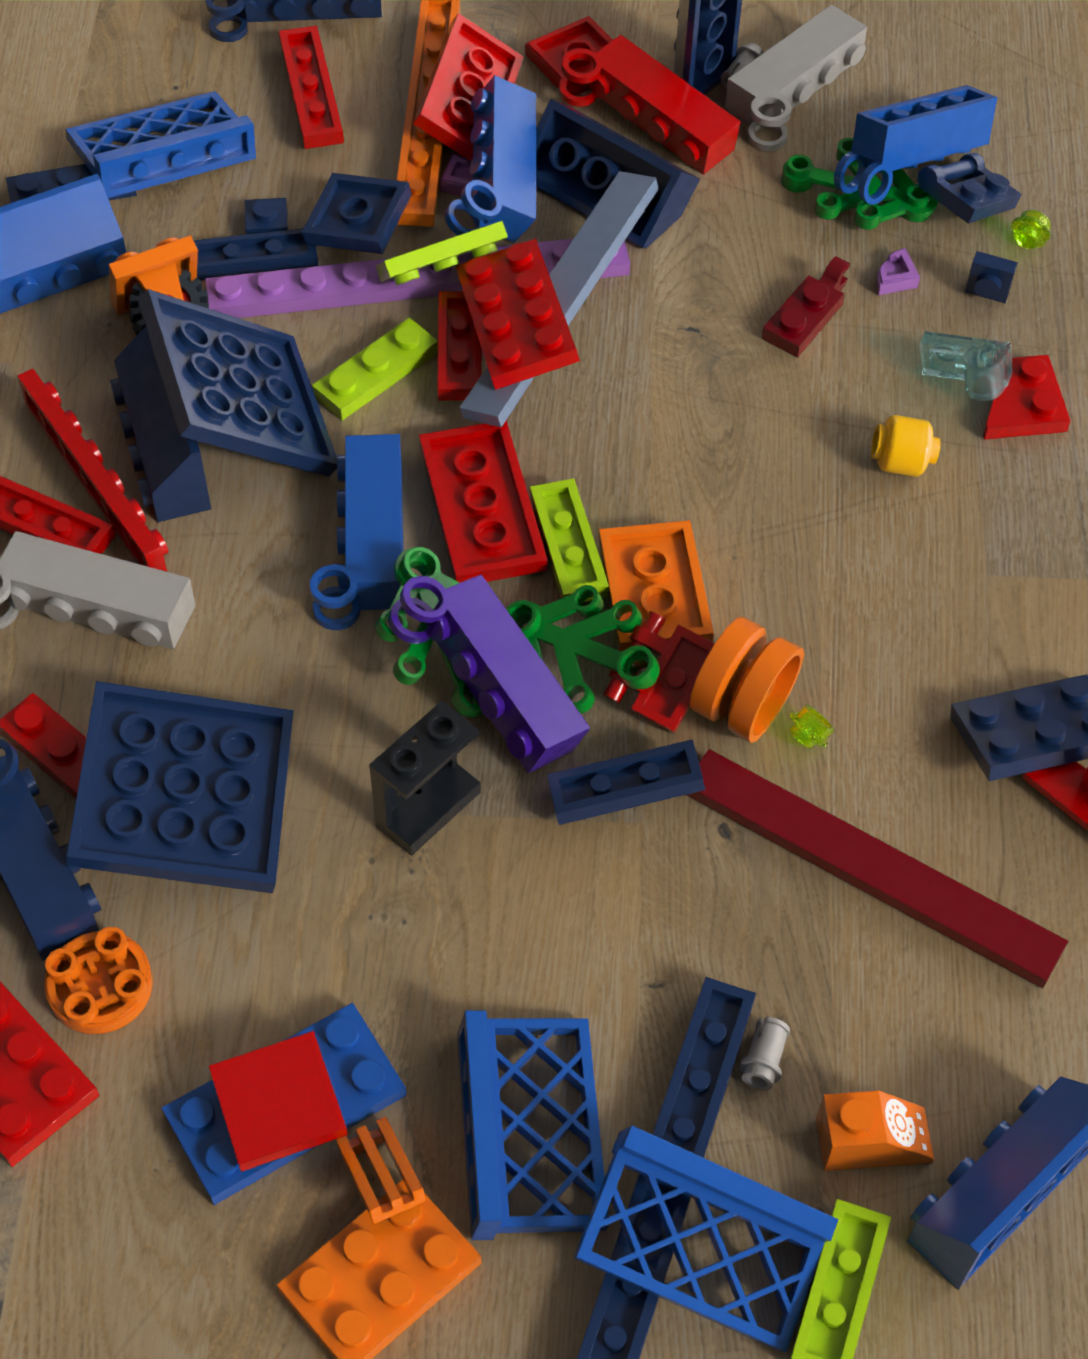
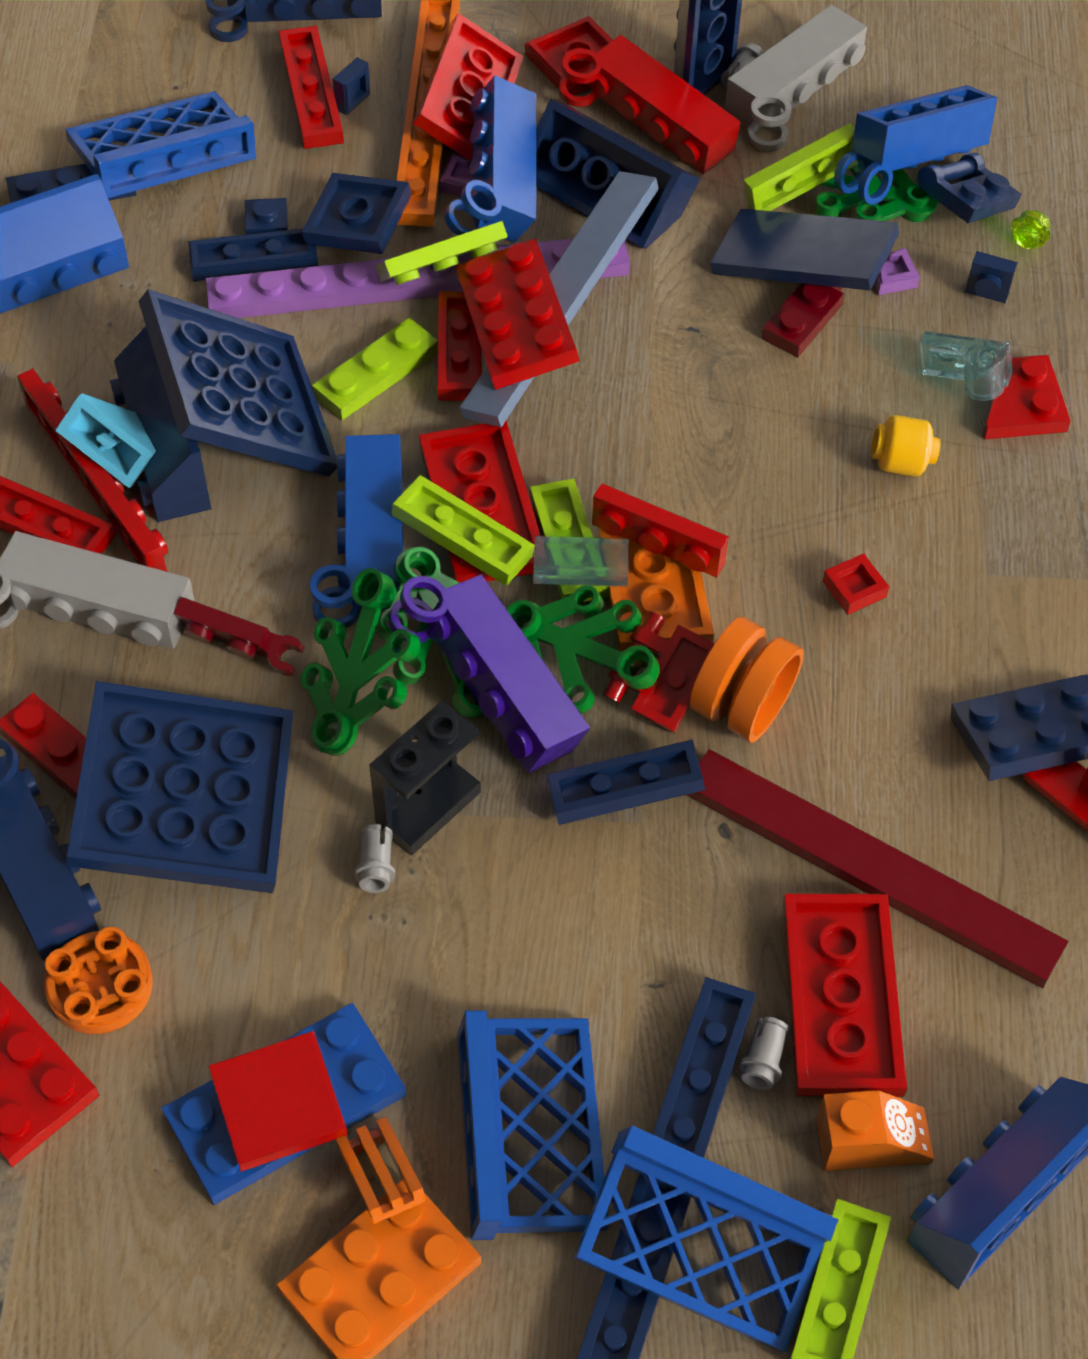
(108, 436): none -> medium azure slope
(164, 269): orange plate -> none
(241, 635): none -> dark red plate
(338, 720): none -> green plant
(351, 85): none -> dark blue tile
(375, 866): none -> light grey pin
(463, 530): none -> lime plate
(581, 561): none -> clear light blue tile
(659, 530): none -> red plate
(799, 171): none -> lime plate
(805, 248): none -> dark blue tile
(810, 727): clear neon green plate -> none
(843, 994): none -> red plate
(855, 584): none -> red plate

